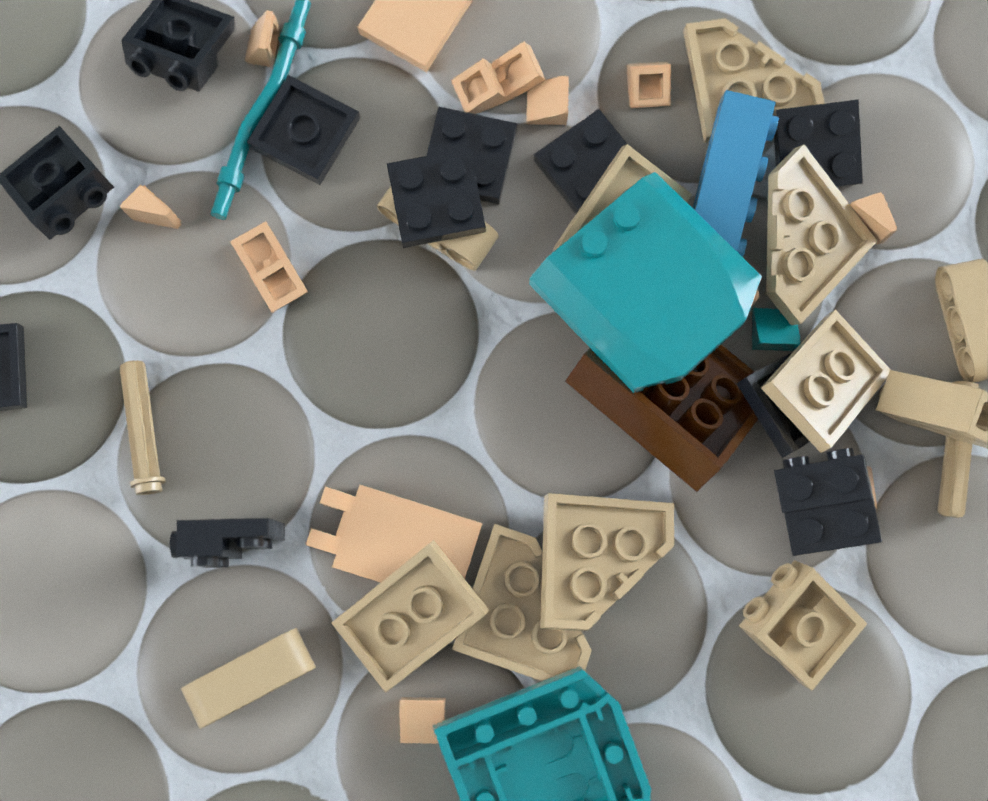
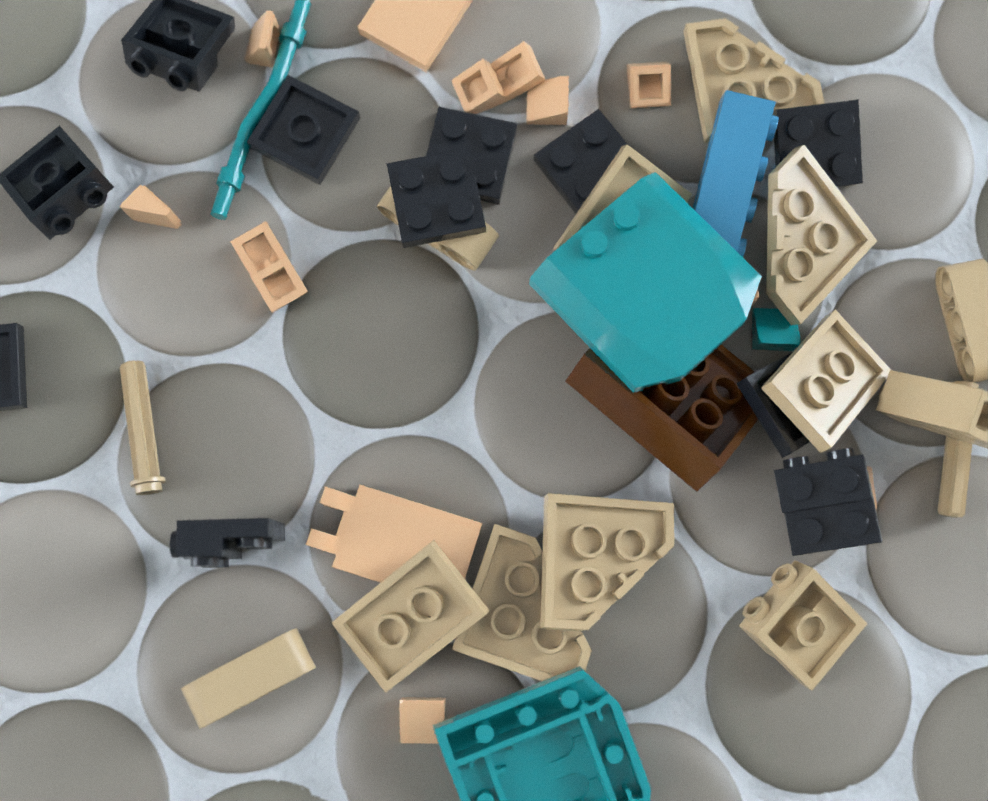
(876, 216): light nougat slope -> none

